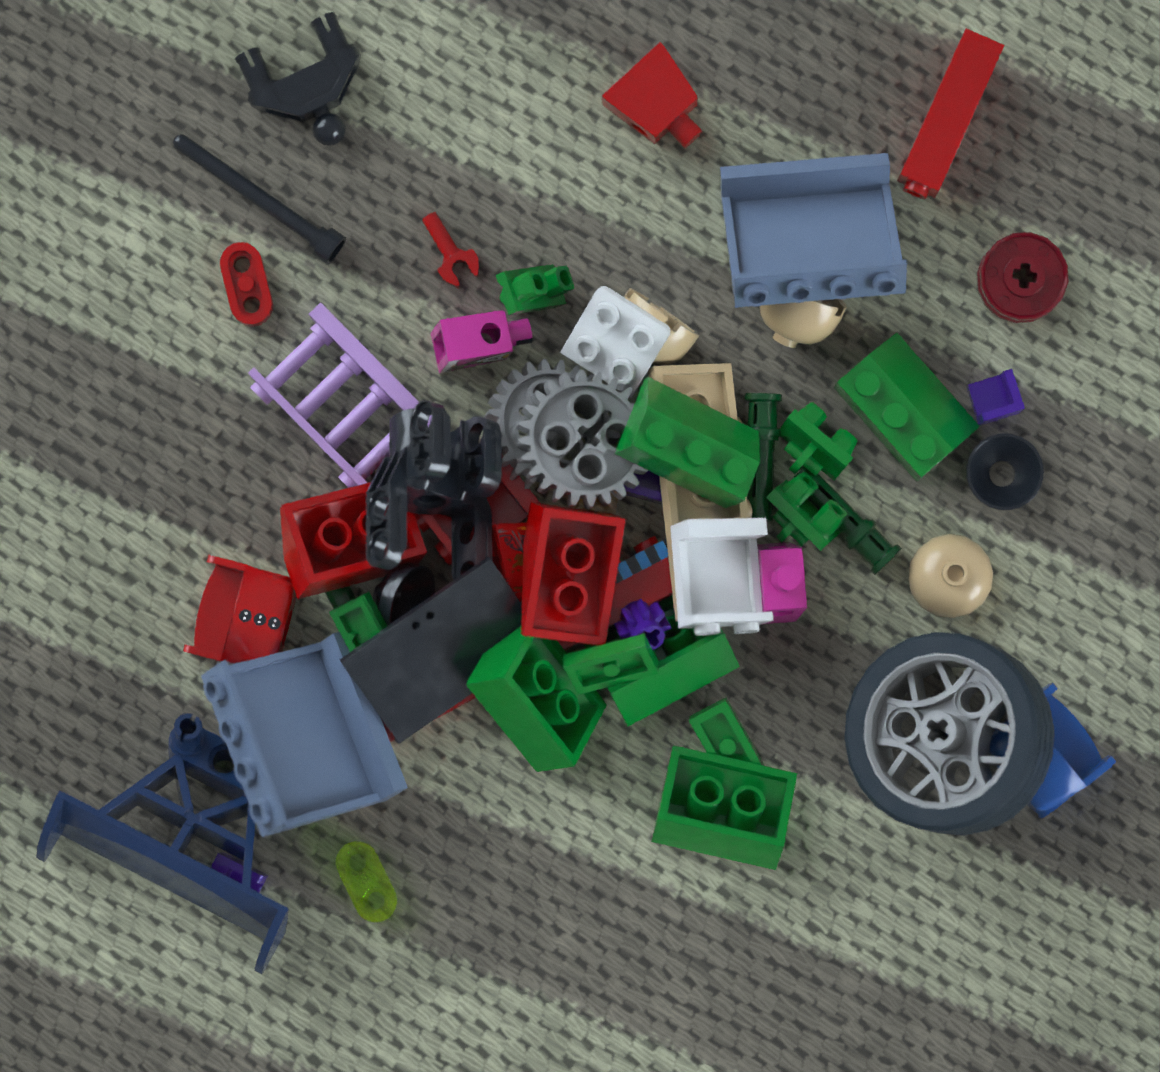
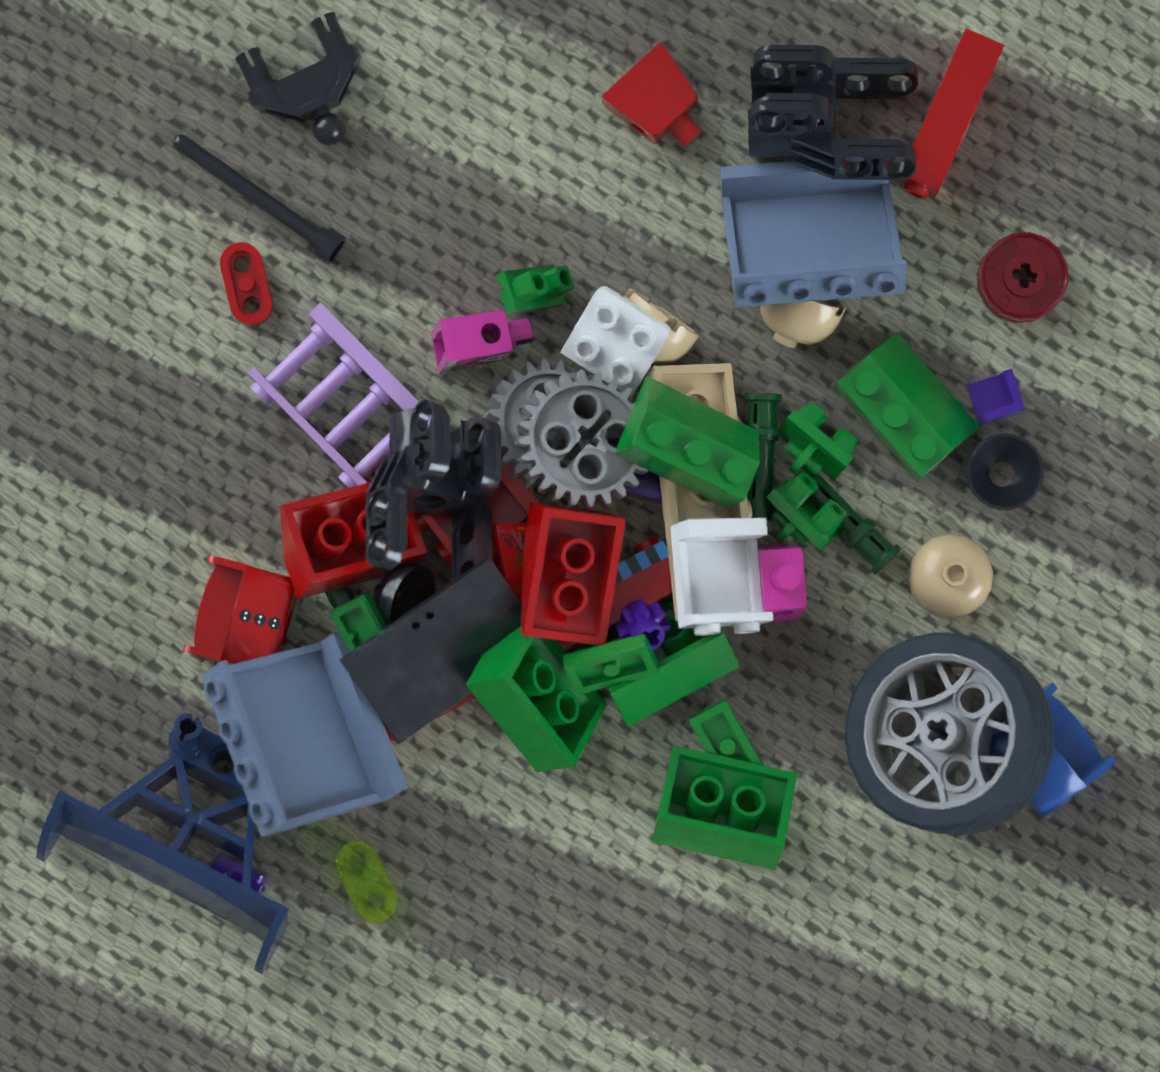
(449, 250): red bar -> none
(796, 111): none -> black piece

